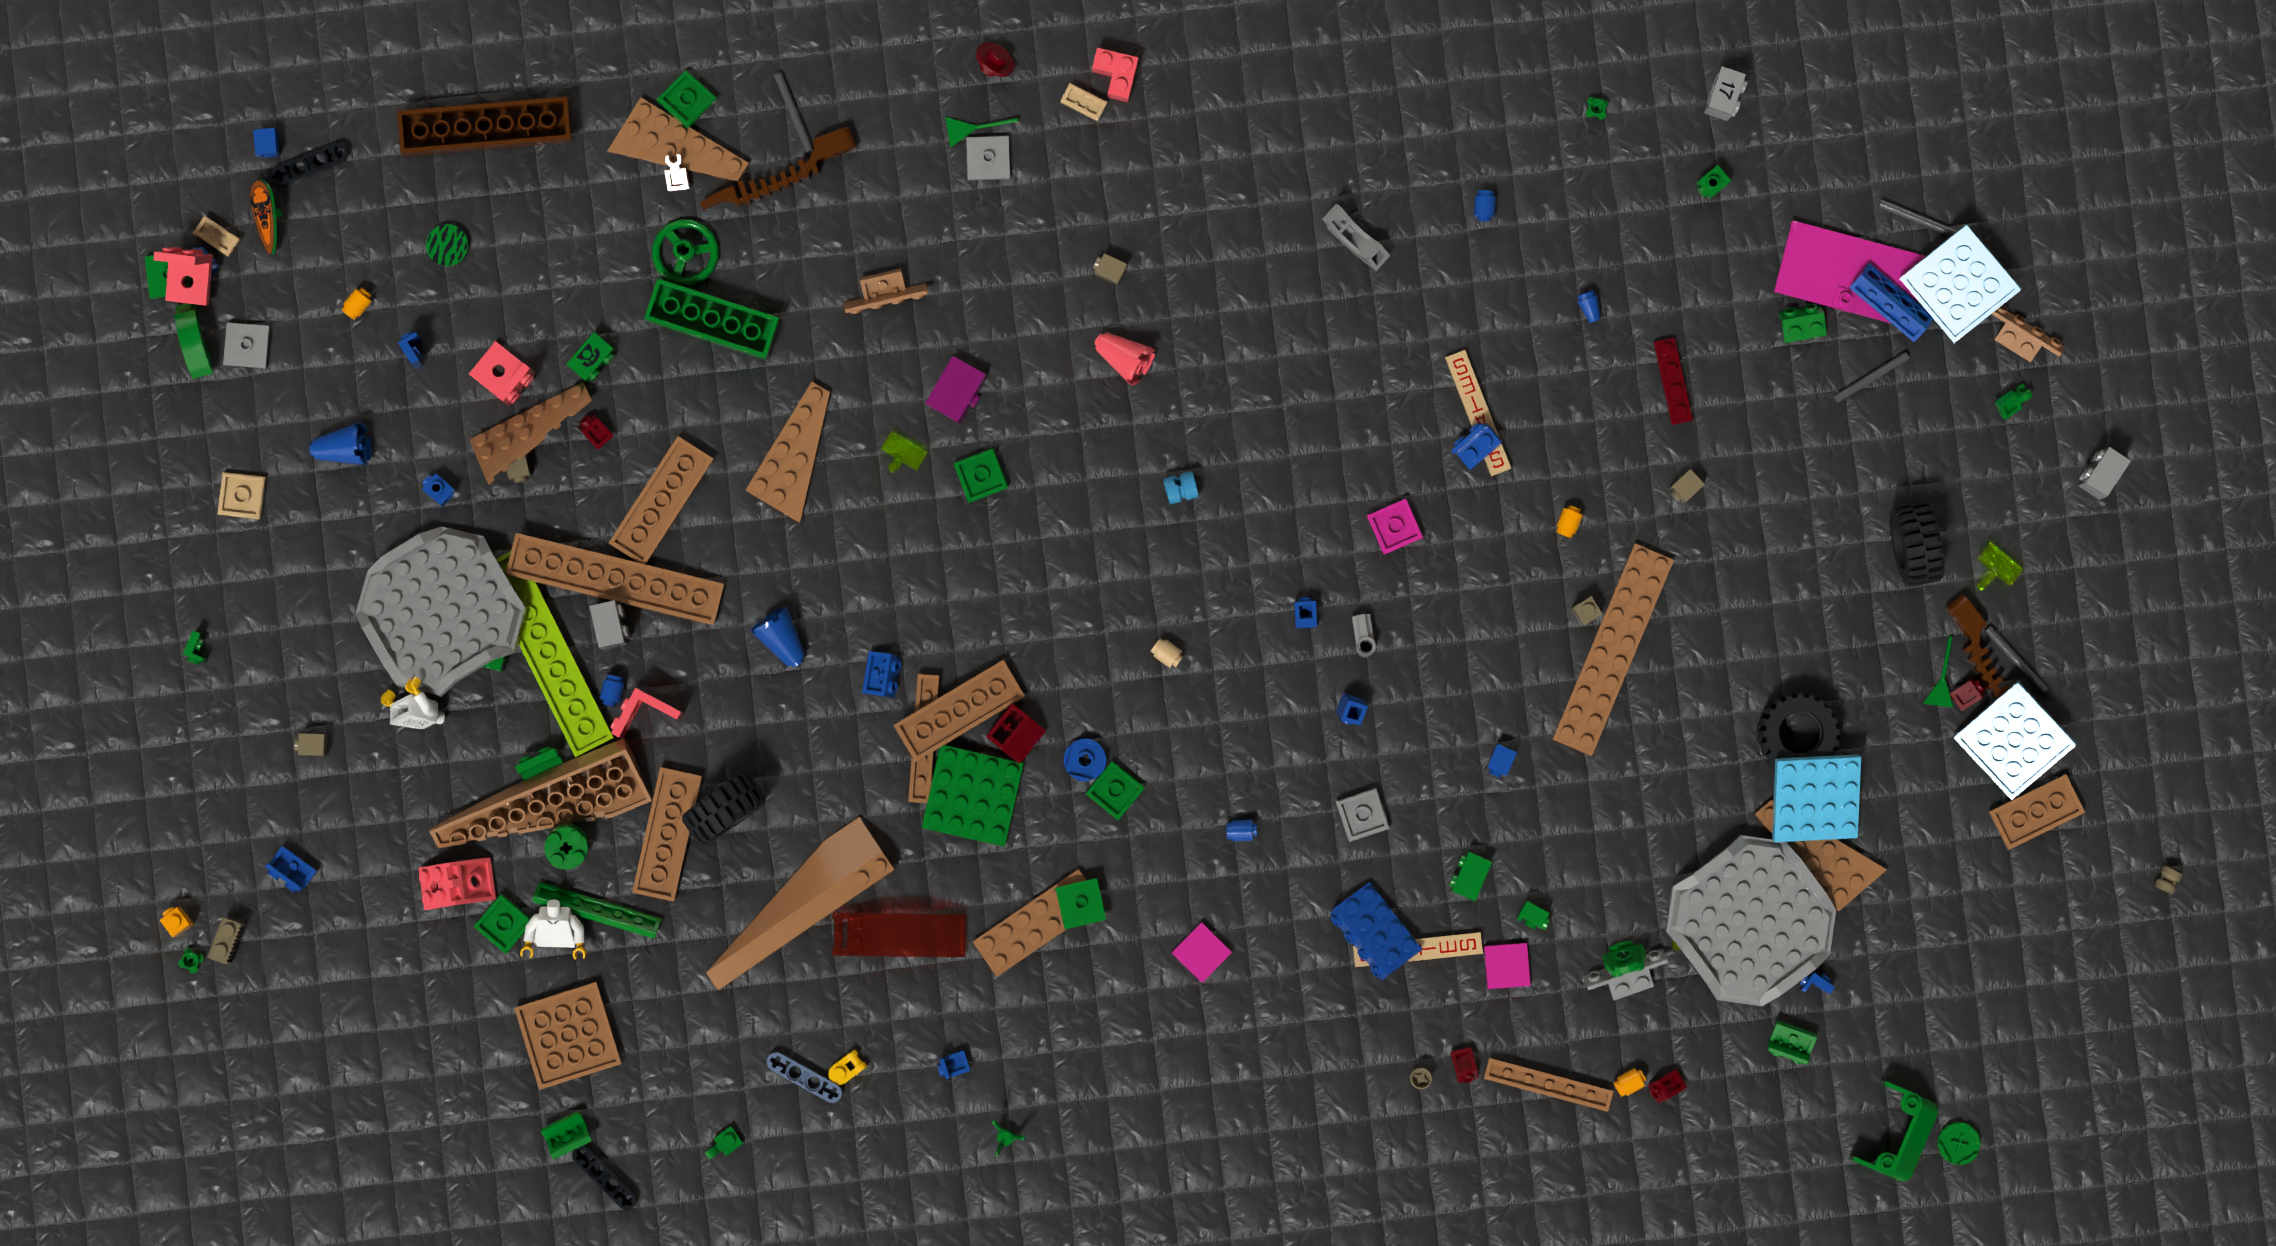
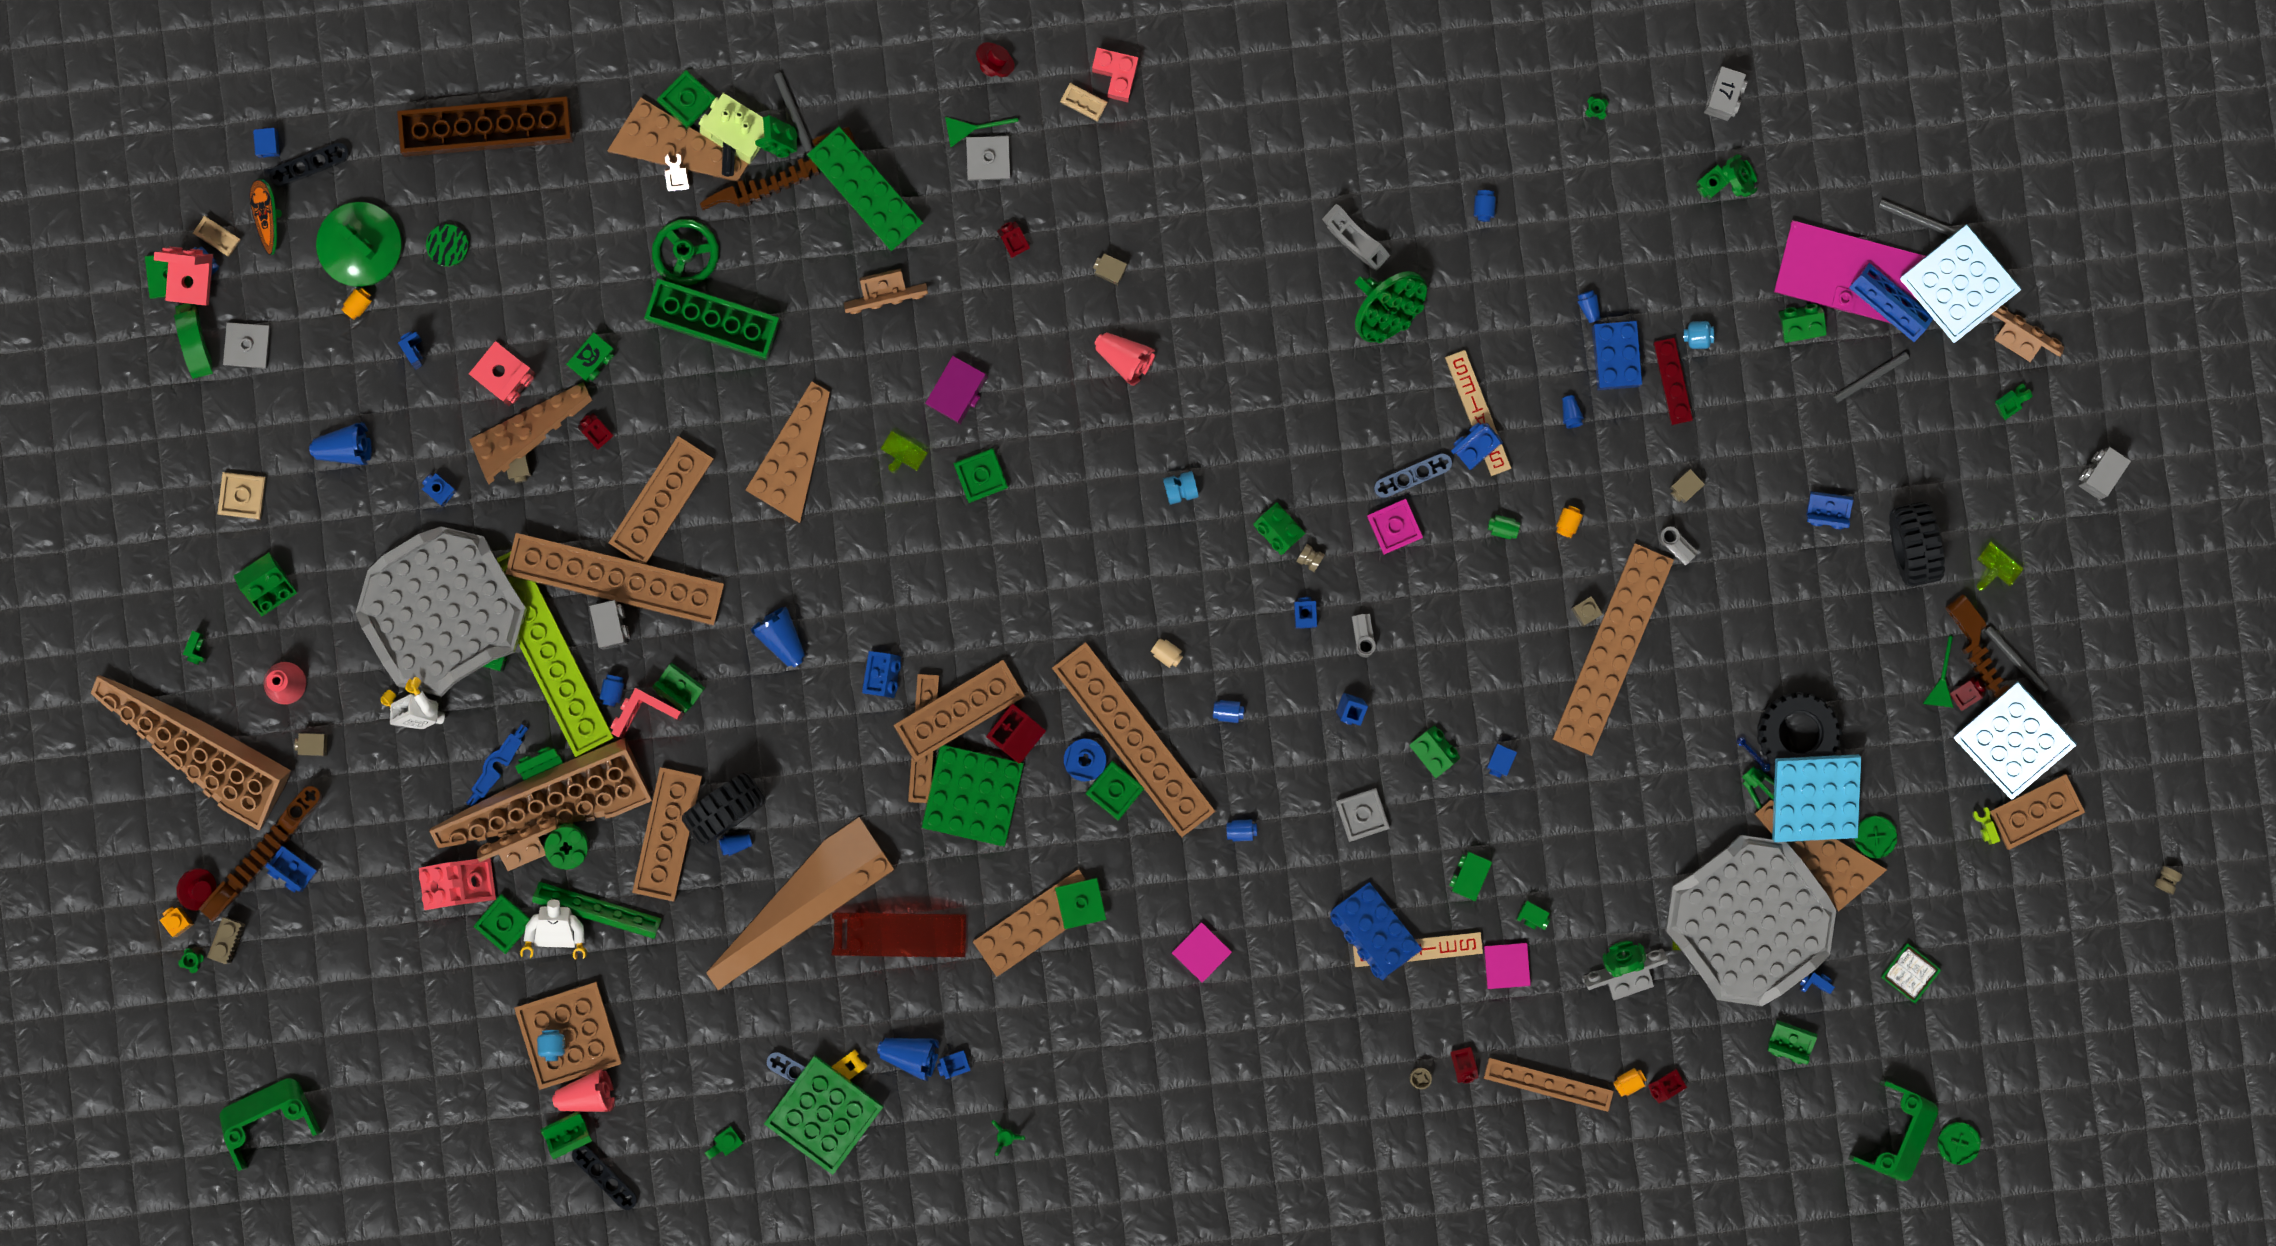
(195, 888): none -> dark red piece
(225, 768): none -> medium nougat wedge
(251, 866): none -> reddish brown piece
(264, 584): none -> green slope
(283, 1095): none -> green windscreen
(291, 685): none -> coral cone
(359, 244): none -> green bracket
(490, 775): none -> blue piece
(520, 847): none -> medium nougat bracket
(551, 1045): none -> dark azure head
(586, 1094): none -> coral cone
(678, 688): none -> green bracket
(734, 129): none -> yellowish green piece
(734, 843): none -> blue cone
(778, 137): none -> green bracket
(823, 1115): none -> green plate
(864, 188): none -> green brick
(910, 1054): none -> blue cone
(1013, 238): none -> dark red bracket
(1133, 739): none -> medium nougat plate
(1228, 711): none -> blue brick
(1279, 529): none -> green bracket
(1310, 558): none -> dark tan wheel
(1389, 305): none -> green bracket
(1414, 479): none -> sand blue beam
(1435, 751): none -> green bracket
(1503, 527): none -> green brick
(1571, 412): none -> blue cone
(1617, 355): none -> blue brick
(1678, 546): none -> light grey piece
(1699, 335): none -> dark azure head
(1740, 176): none -> green plate
(1741, 742): none -> clear blue hinge
(1754, 778): none -> green plant
(1829, 510): none -> blue bracket
(1876, 837): none -> green tile
(1910, 973): none -> tile
(1989, 831): none -> lime plate

